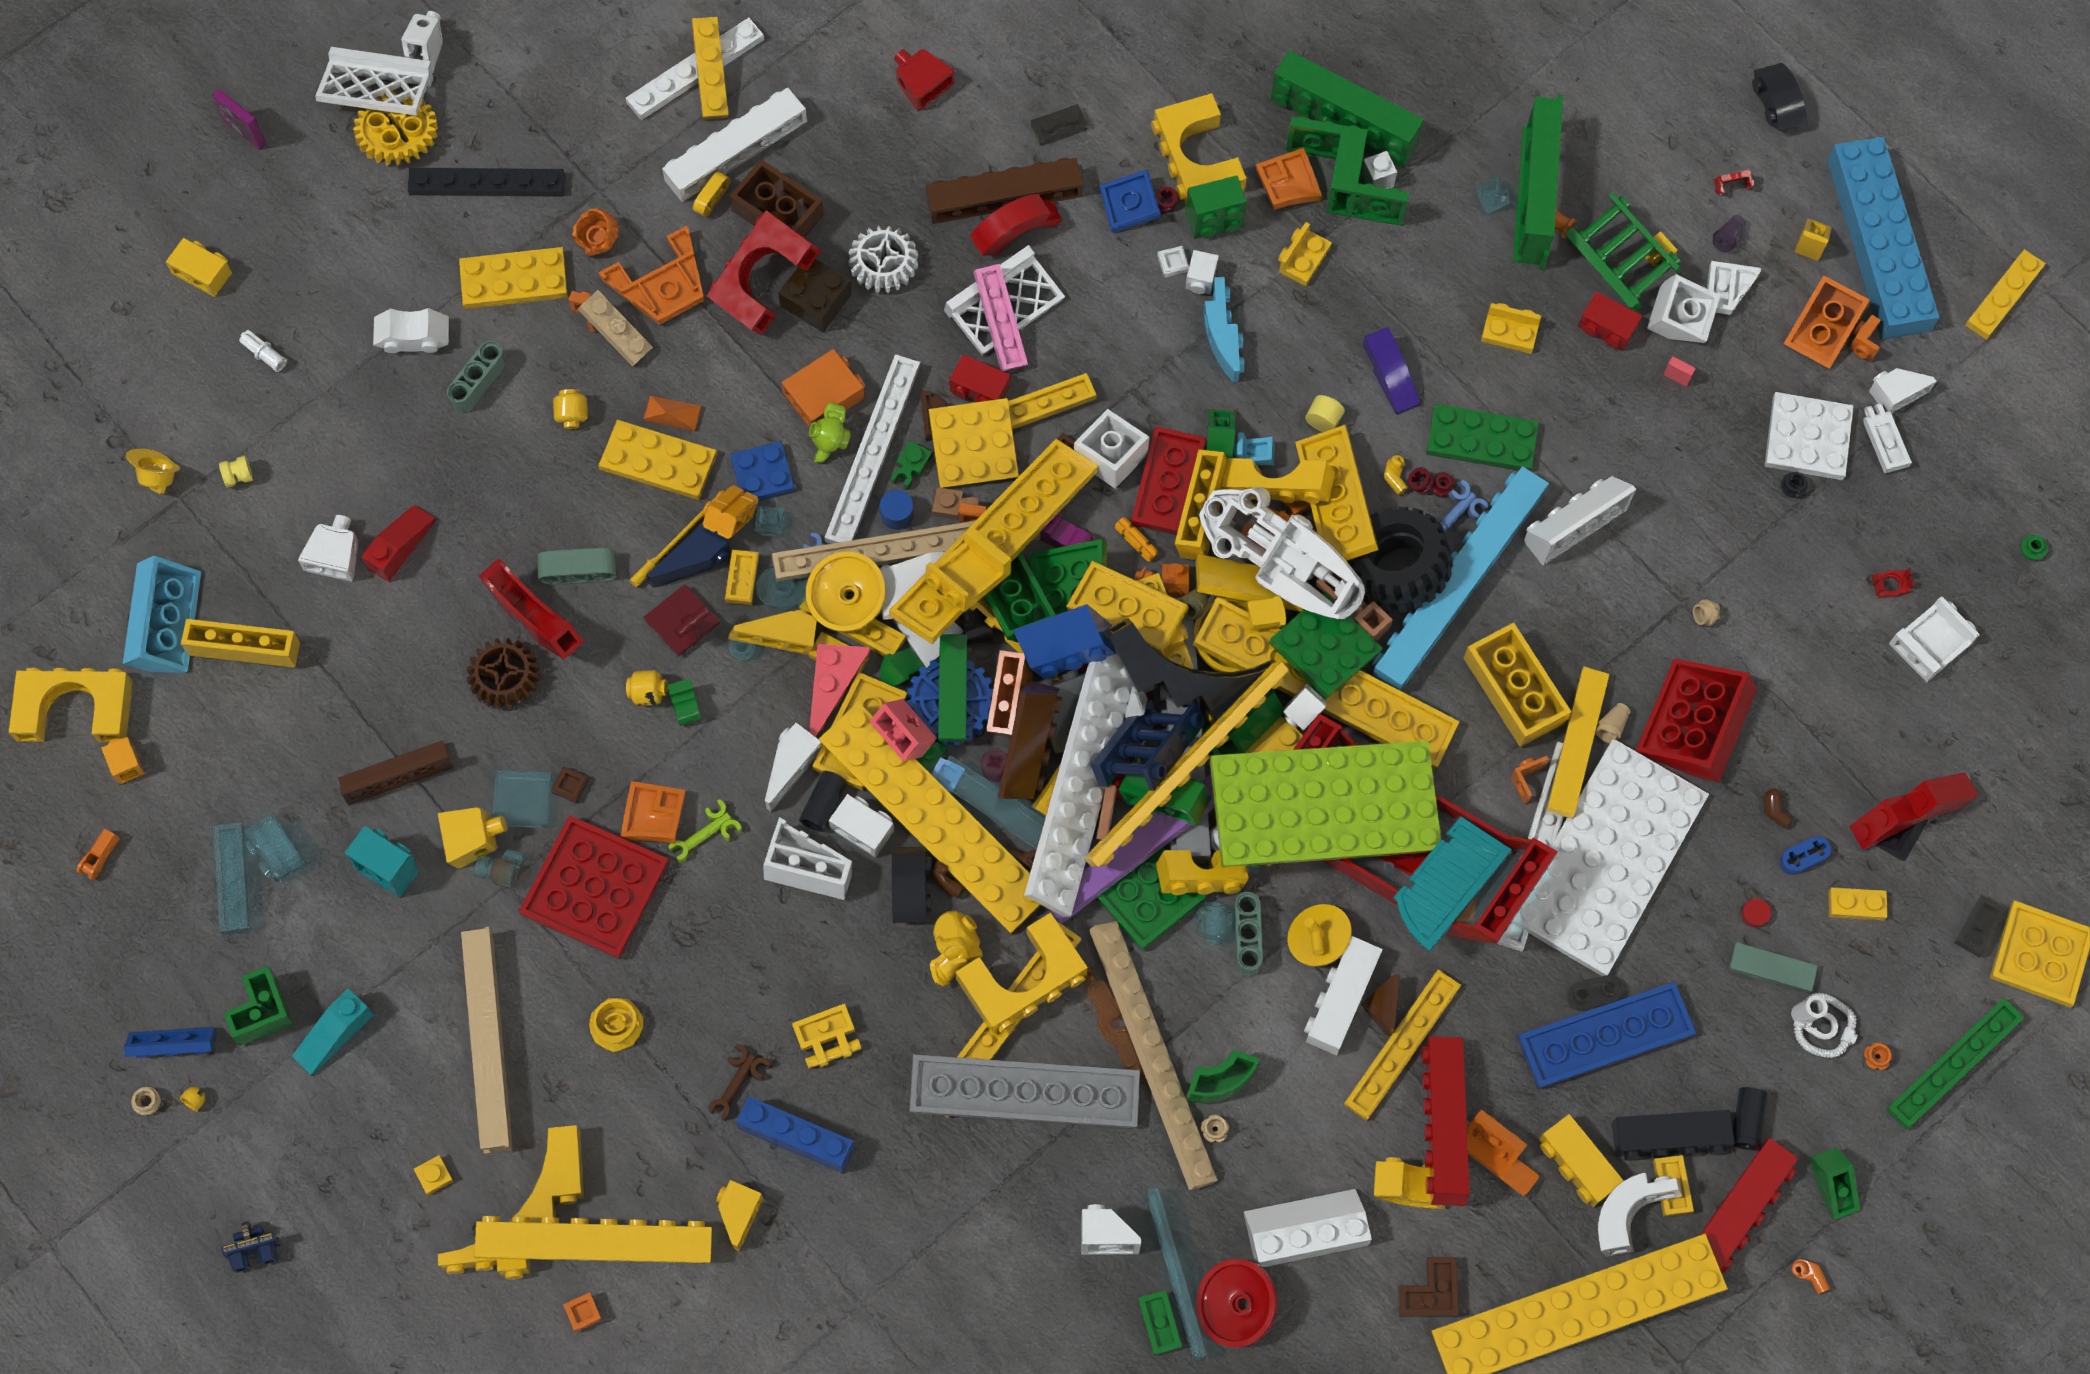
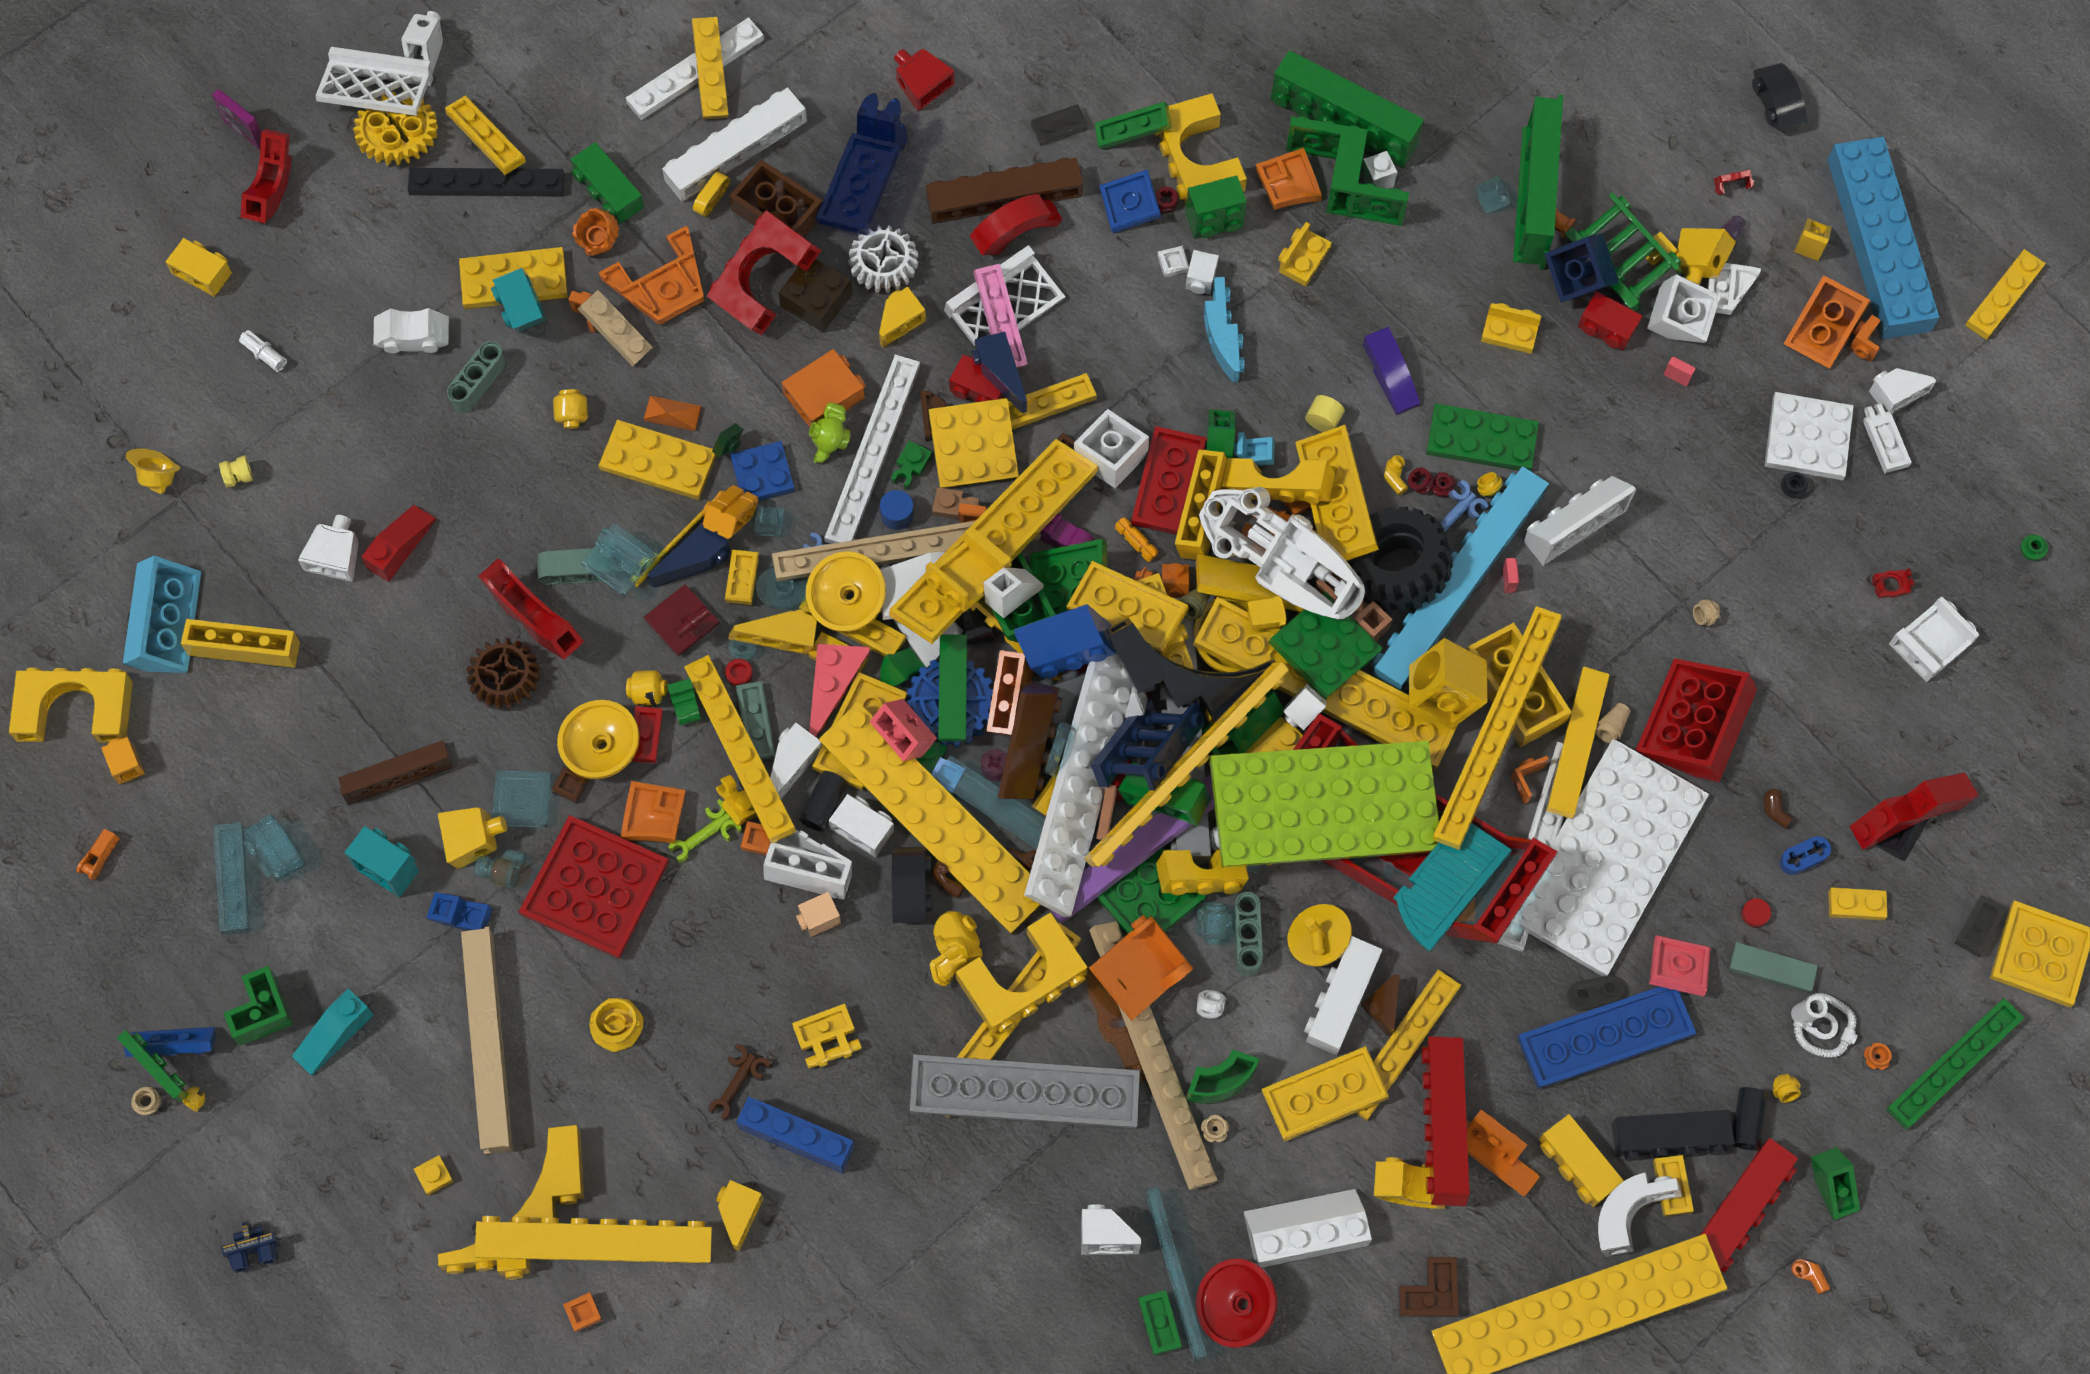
(154, 1065): none -> green plate
(274, 167): none -> red arch
(458, 913): none -> blue slope
(485, 135): none -> yellow tile
(519, 300): none -> teal brick
(588, 728): none -> yellow dish
(606, 183): none -> green brick
(619, 559): none -> clear light blue bracket
(649, 725): none -> red plate
(728, 440): none -> dark green plate
(735, 803): none -> yellow plate
(738, 672): none -> red tile
(740, 749): none -> yellow plate
(755, 839): none -> orange plate
(756, 718): none -> sand green tile
(818, 914): none -> light nougat brick
(864, 167): none -> clear blue hinge
(900, 316): none -> yellow slope
(998, 366): none -> dark blue slope
(1010, 589): none -> white slope
(1058, 748): none -> clear light blue tile
(1133, 125): none -> green plate
(1141, 967): none -> orange door
(1210, 1004): none -> white tile
(1325, 1094): none -> yellow tile
(1448, 683): none -> yellow brick
(1489, 484): none -> yellow plate
(1497, 728): none -> yellow plate
(1510, 575): none -> coral tile
(1581, 268): none -> dark blue brick
(1679, 965): none -> coral tile
(1703, 252): none -> yellow torso
(1786, 1088): none -> yellow plate

